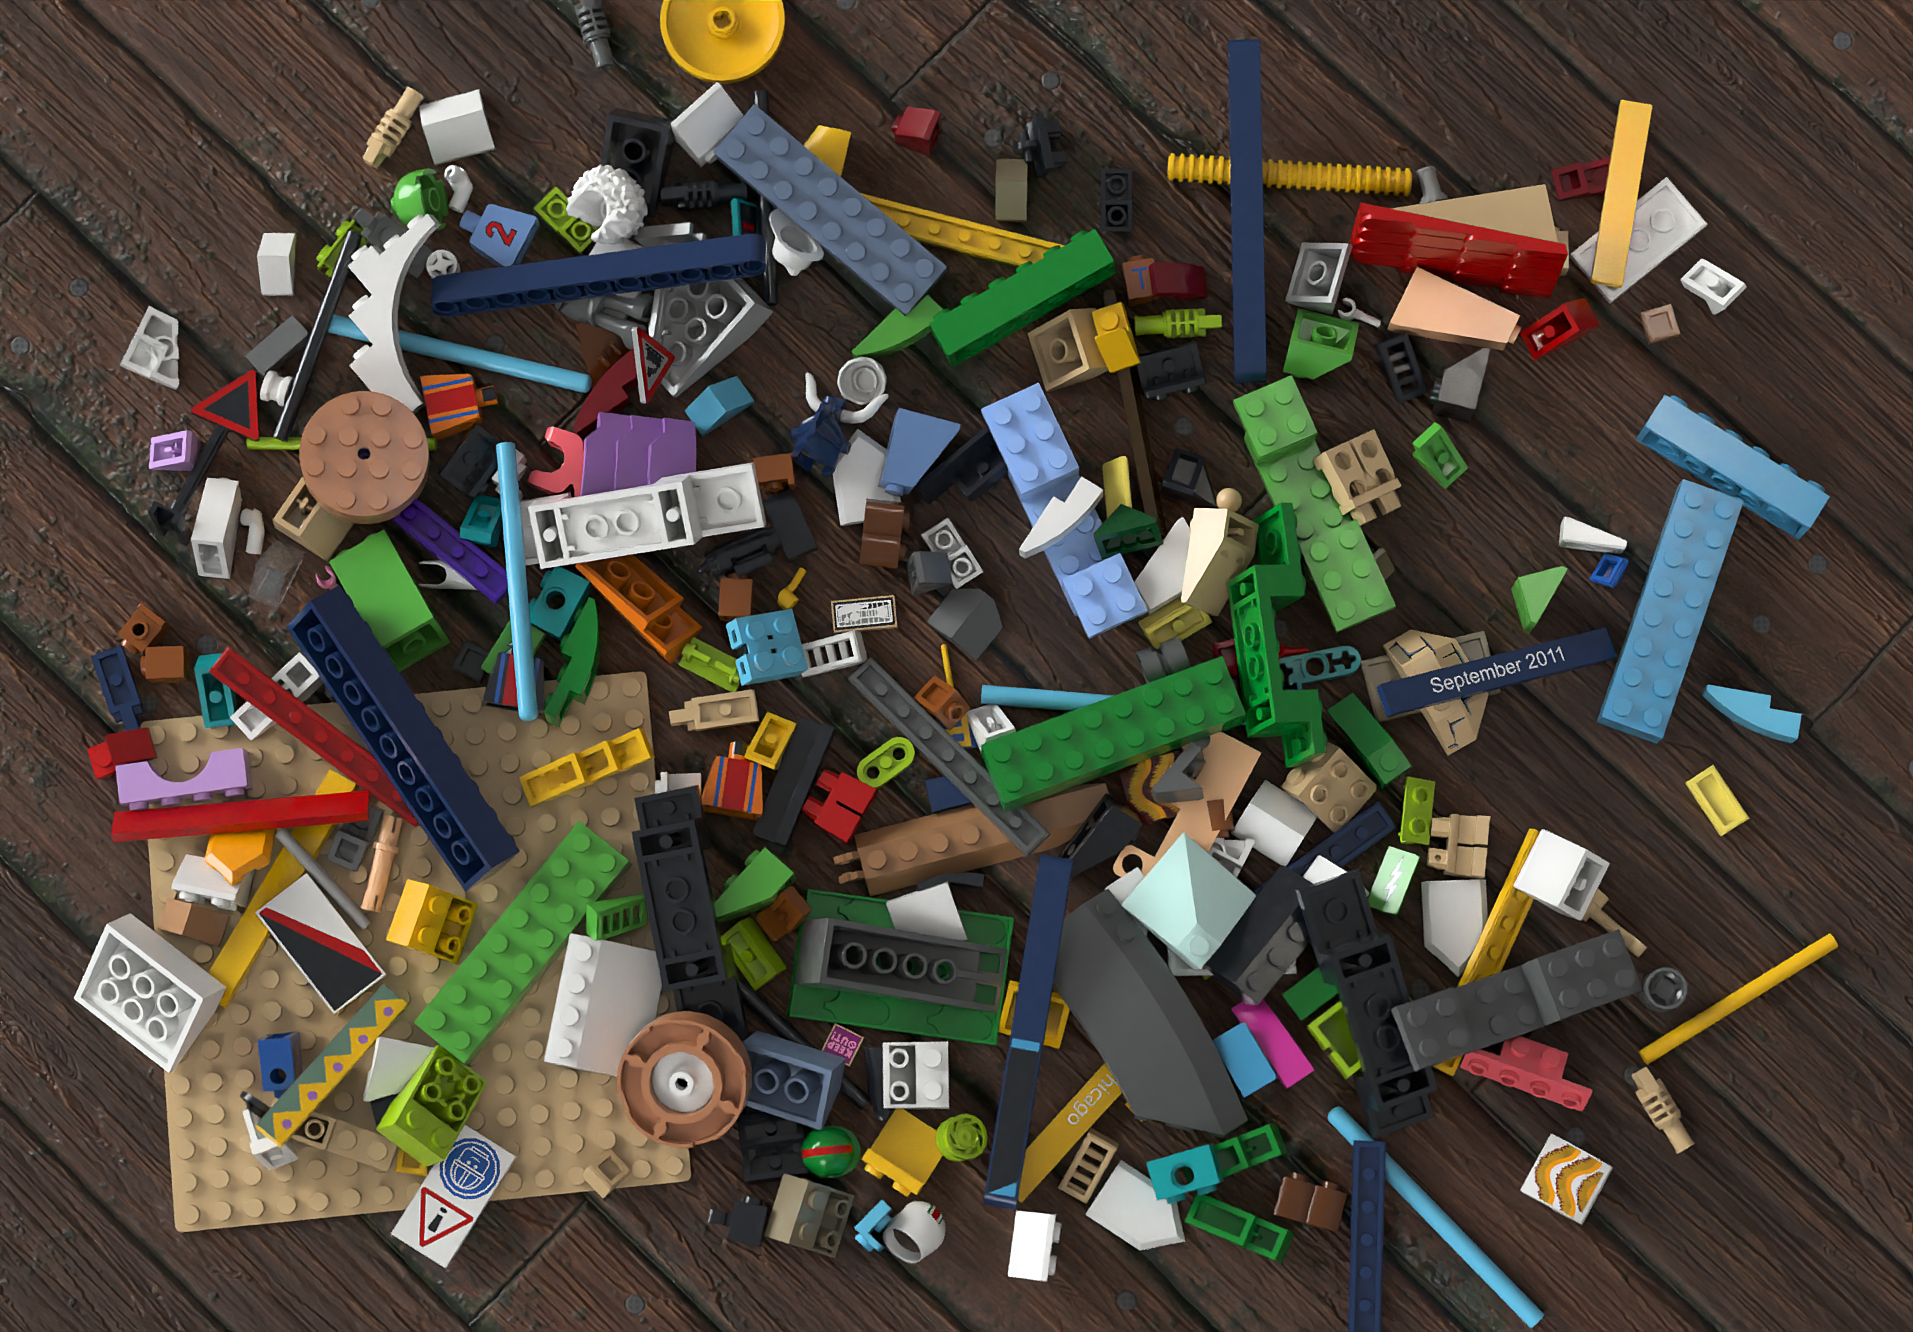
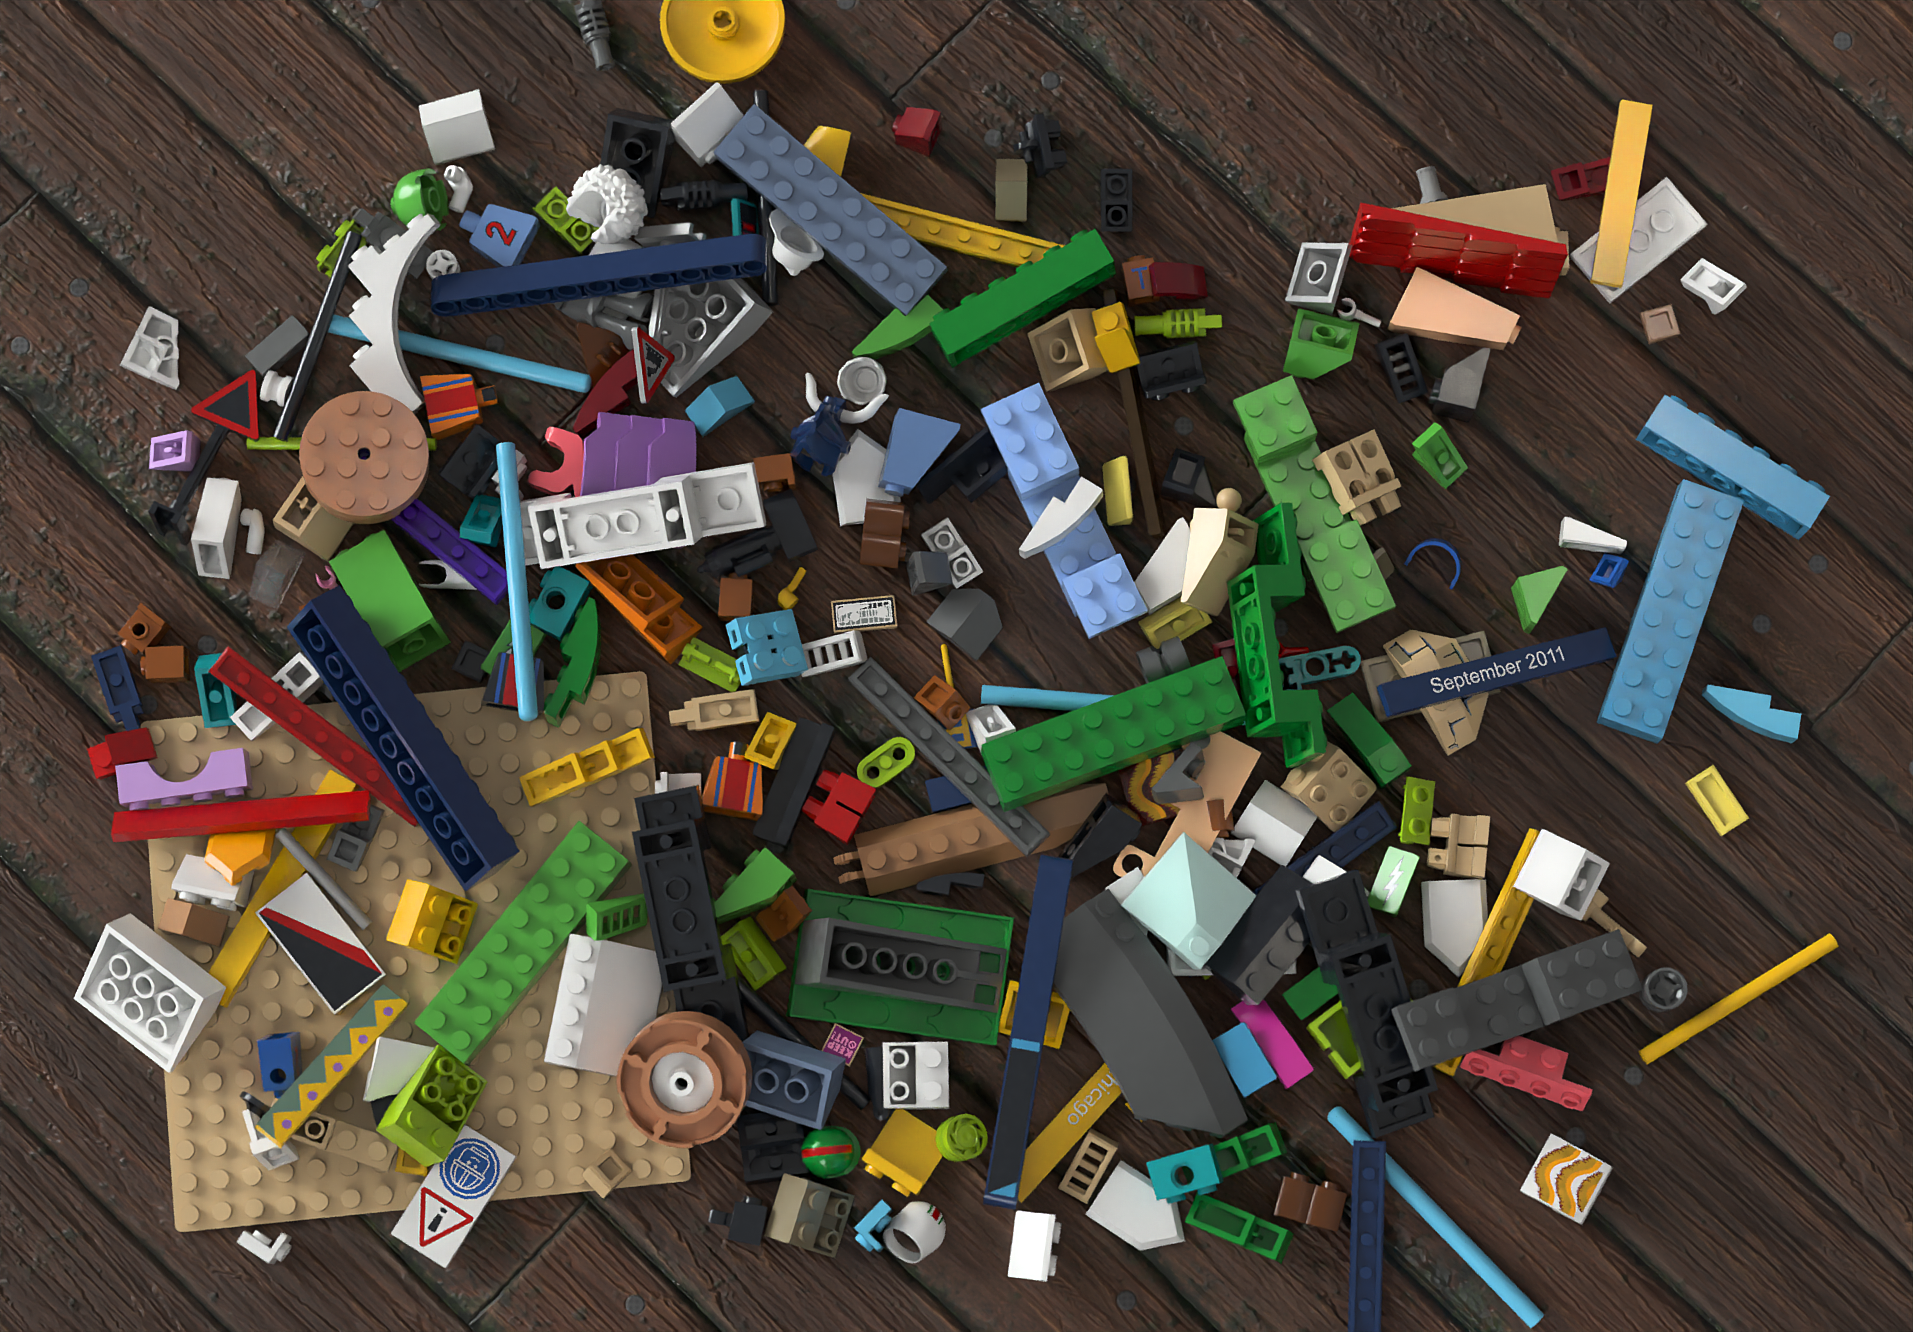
(259, 1245): none -> white bracket
(277, 264): white slope -> none
(382, 862): light nougat pin -> none
(392, 128): tan hinge -> none
(928, 913): white slope -> none
(1127, 532): dark green slope -> none
(1247, 211): dark blue beam -> none
(1296, 175): yellow piece -> none
(1442, 543): none -> blue helmet
(1559, 328): red slope -> none
(1661, 1109): tan hinge -> none

